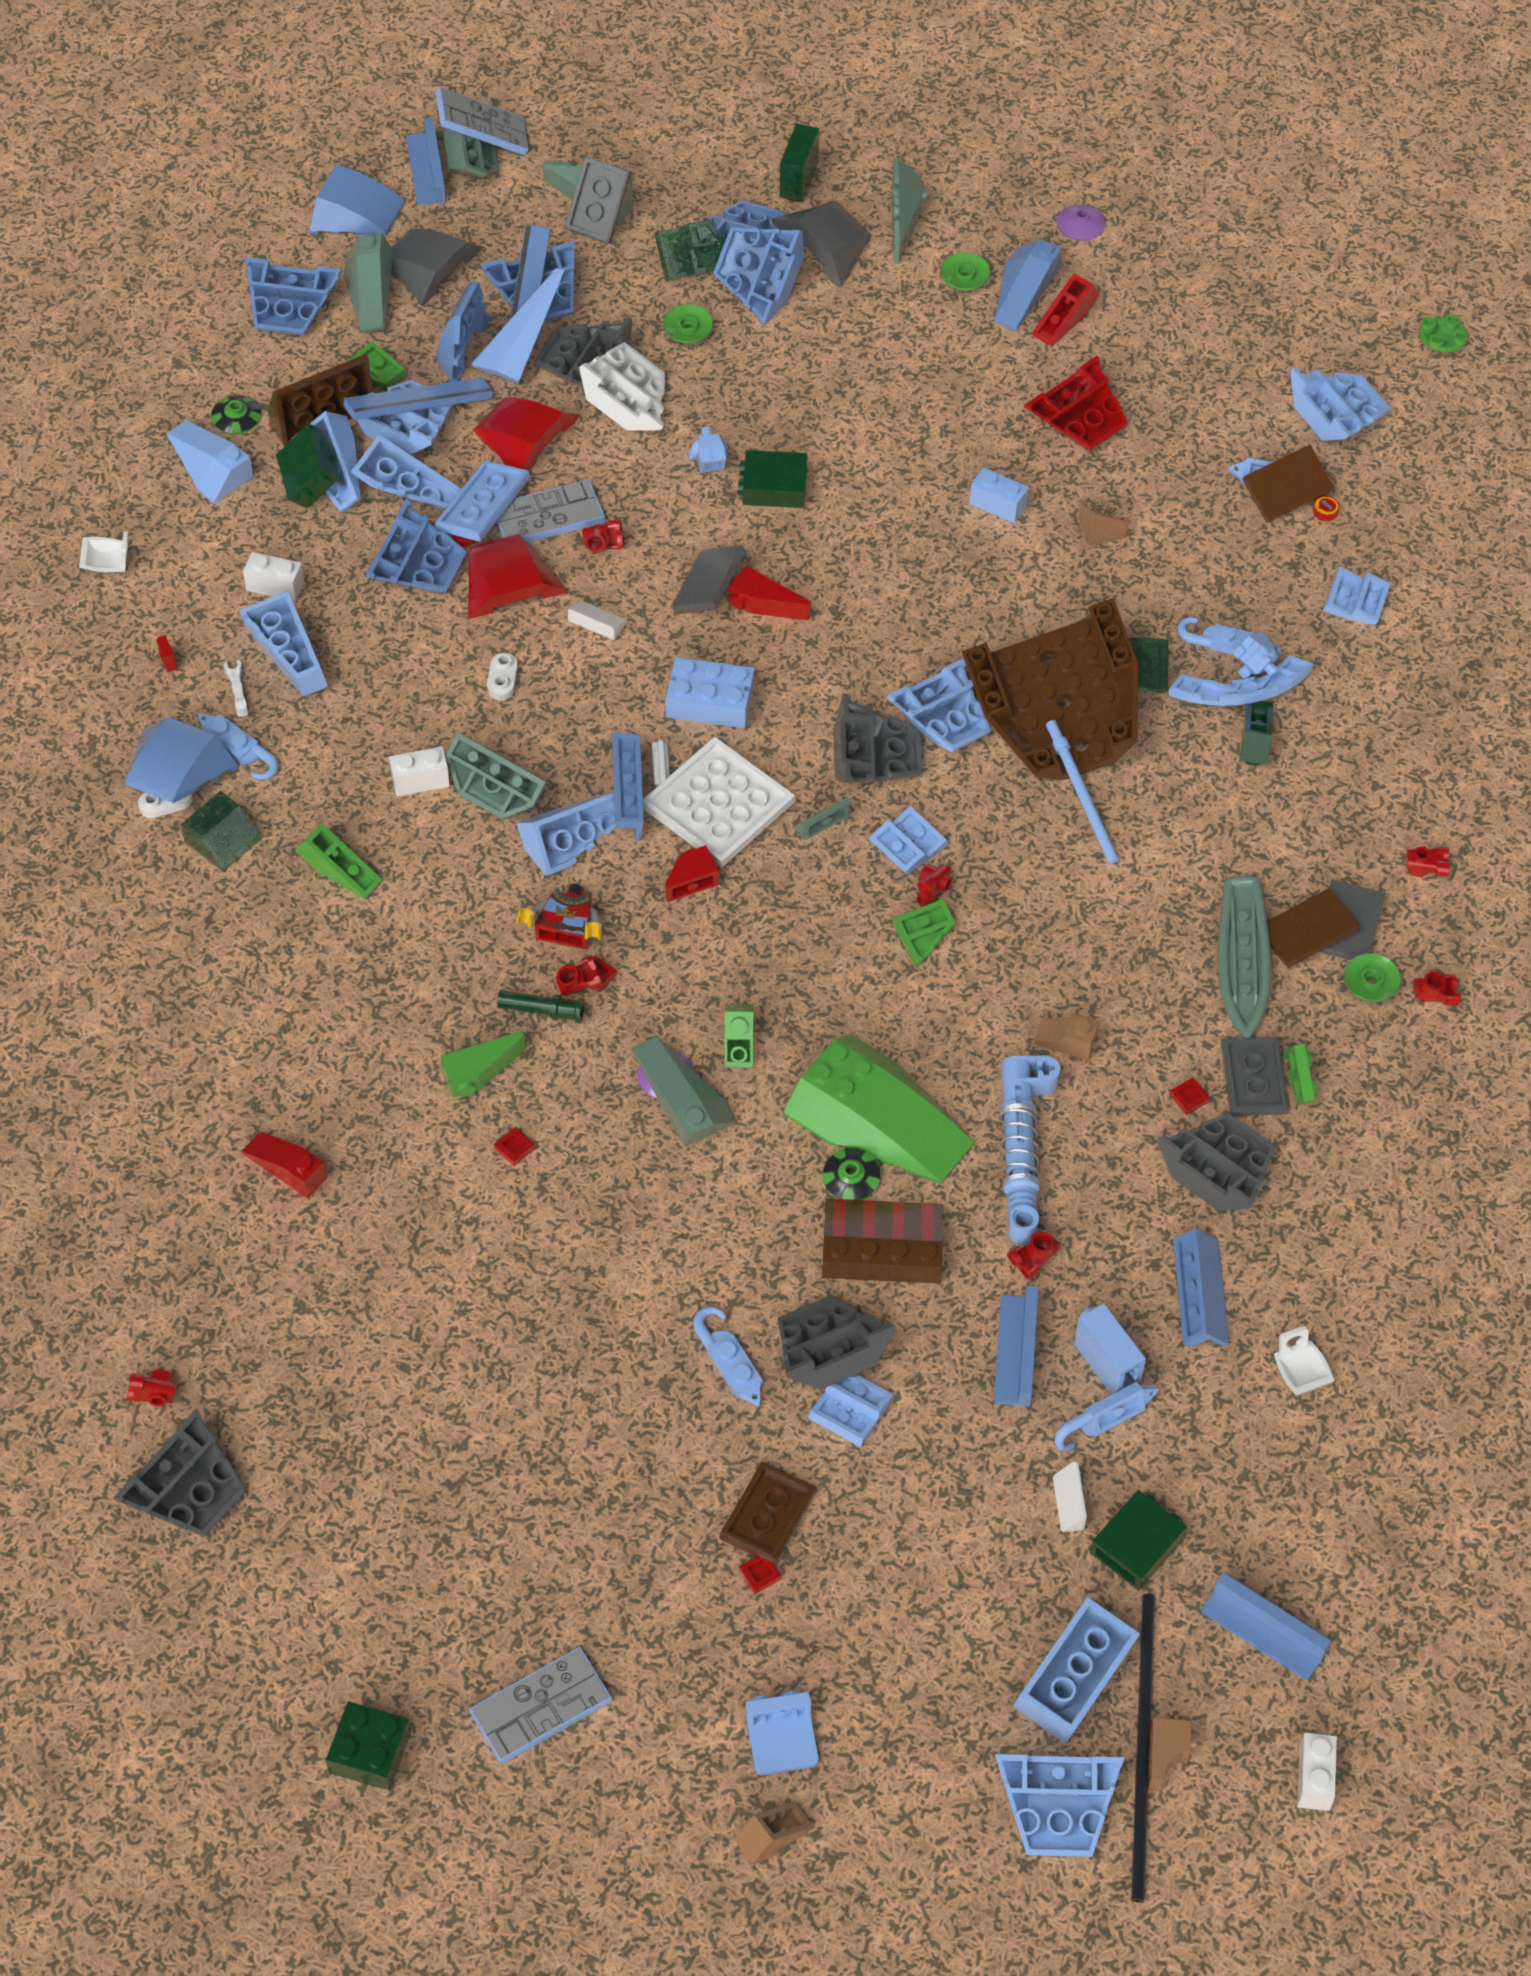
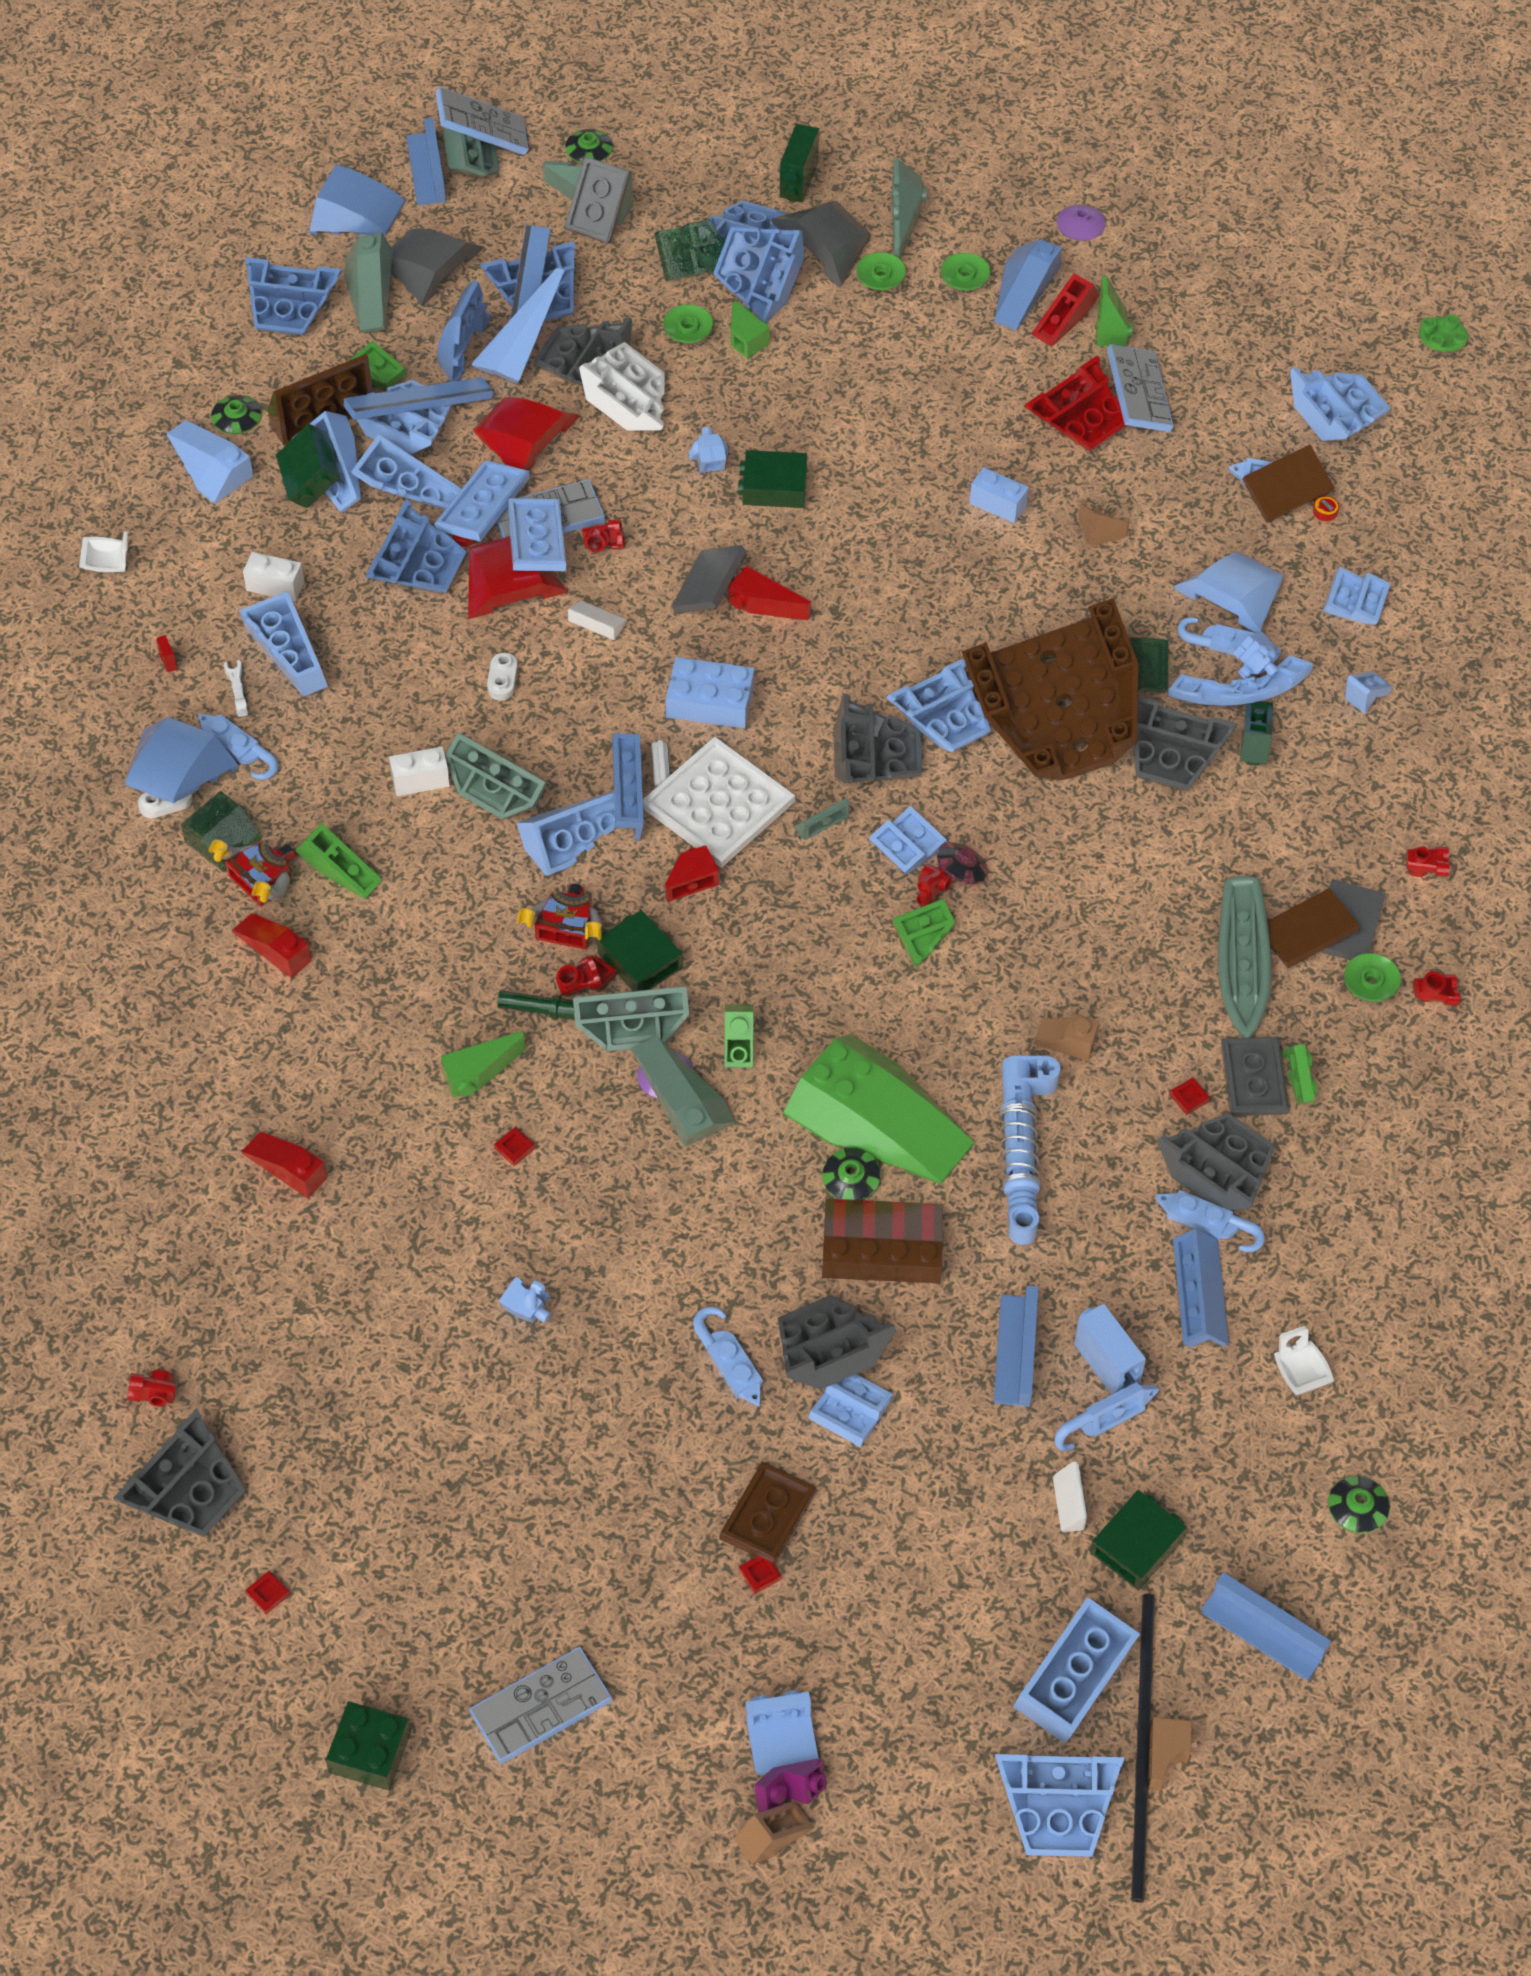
(256, 868): none -> torso
(267, 1592): none -> red tile
(275, 943): none -> red slope
(525, 1302): none -> light blue piece
(536, 535): none -> light blue tile
(590, 144): none -> dish
(631, 1017): none -> sand green wedge
(640, 952): none -> dark green brick
(747, 331): none -> bright green slope
(793, 1781): none -> magenta slope
(880, 271): none -> bright green dish
(962, 863): none -> dish
(1034, 1254): red plate -> none
(1062, 747): light blue bar -> none
(1112, 317): none -> bright green slope
(1139, 388): none -> light grey tile
(1176, 745): none -> dark grey wedge
(1208, 1218): none -> light blue plate
(1237, 586): none -> light blue wedge
(1317, 1771): white brick -> none
(1354, 1515): none -> dish
(1364, 688): none -> light blue slope

